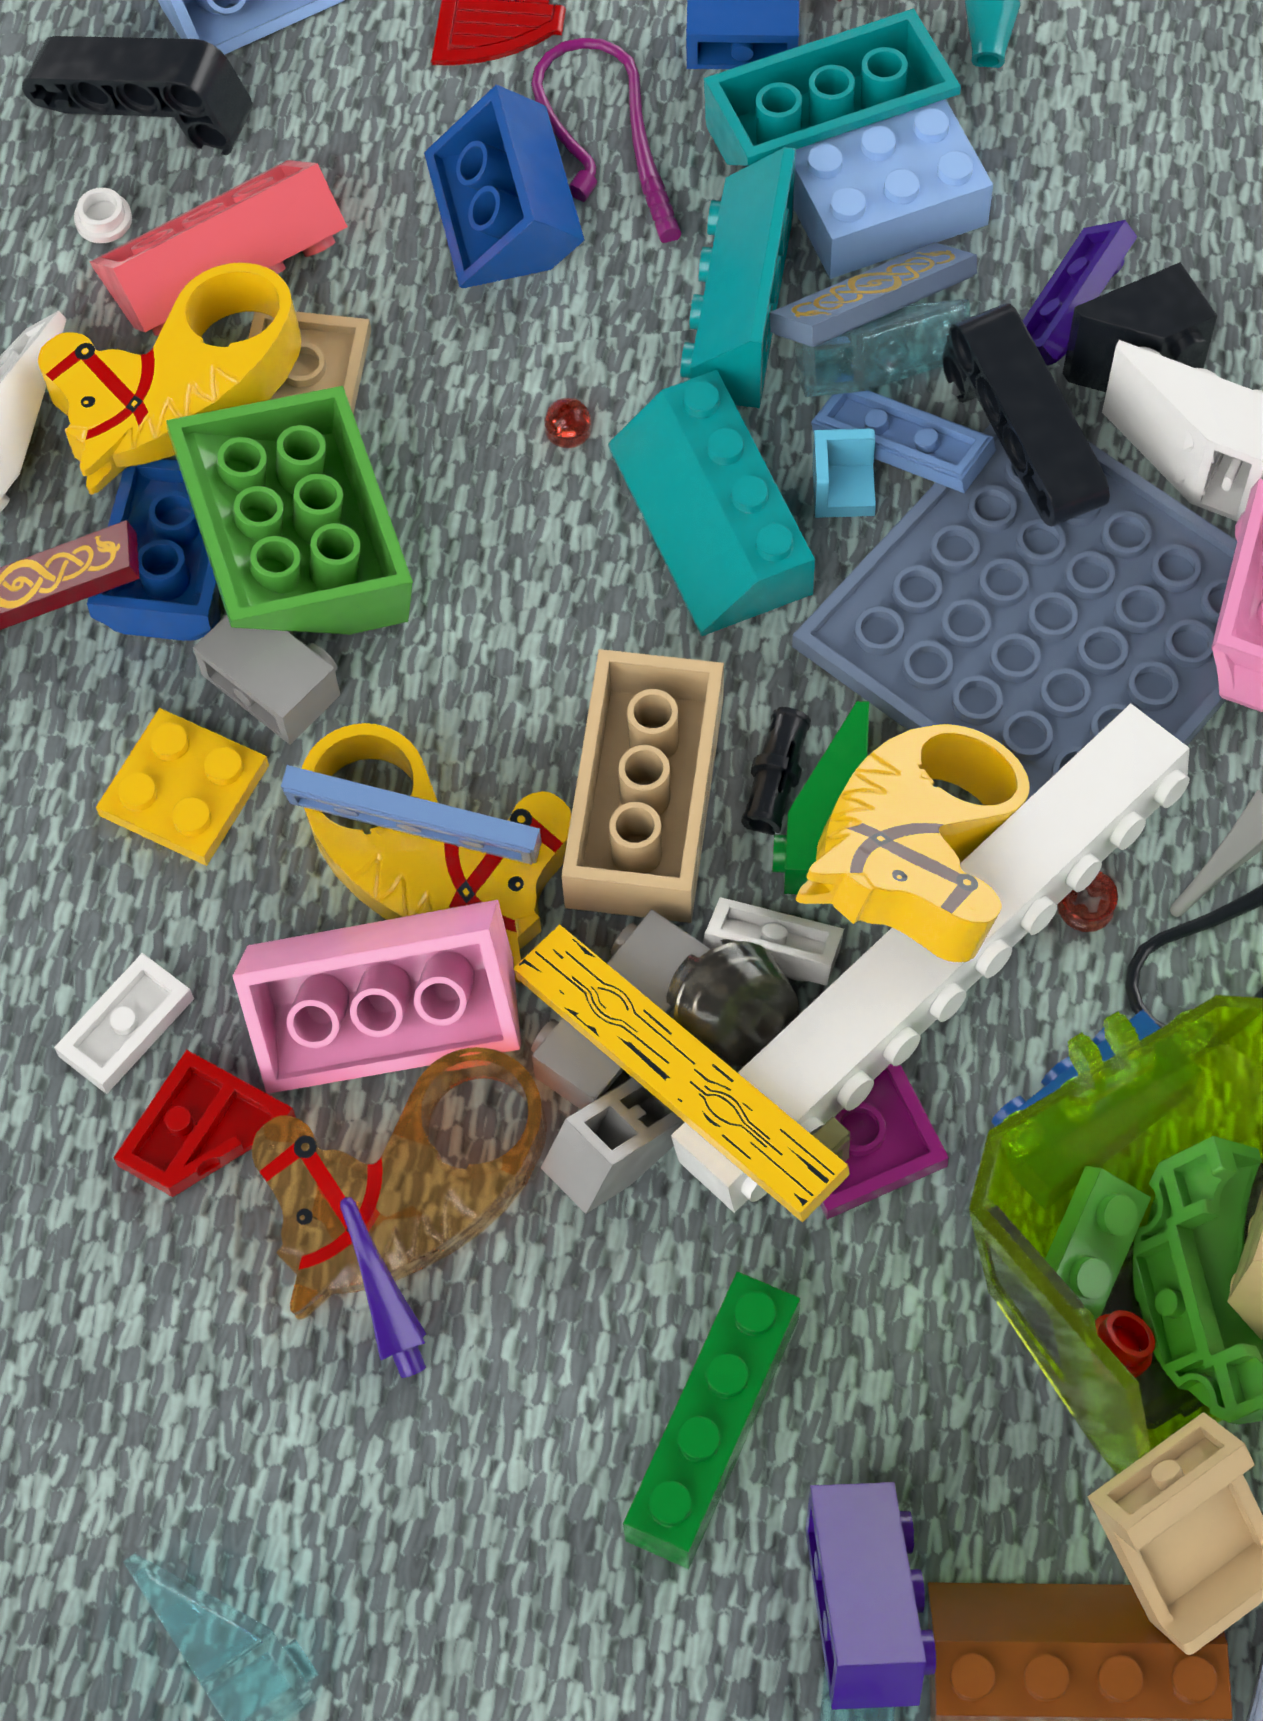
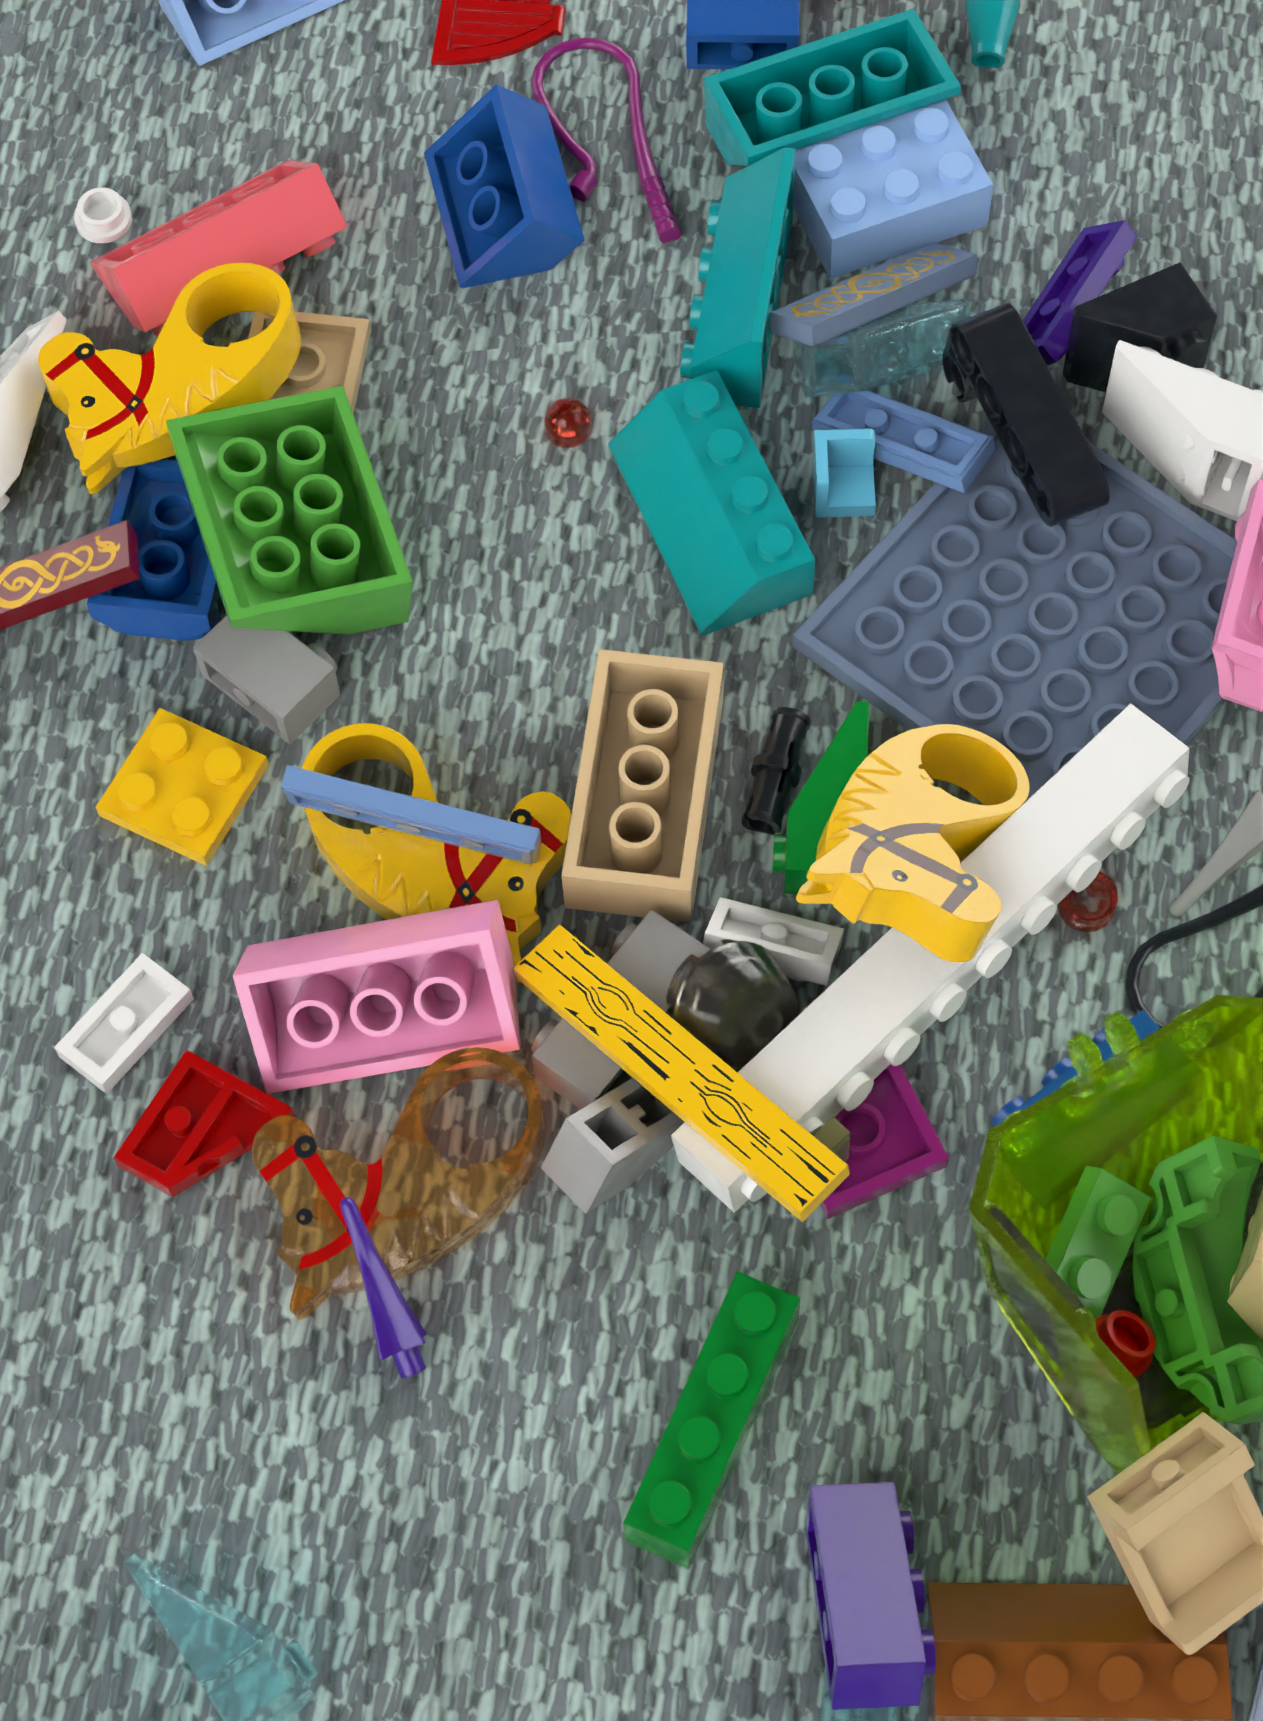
(143, 79): black beam -> none

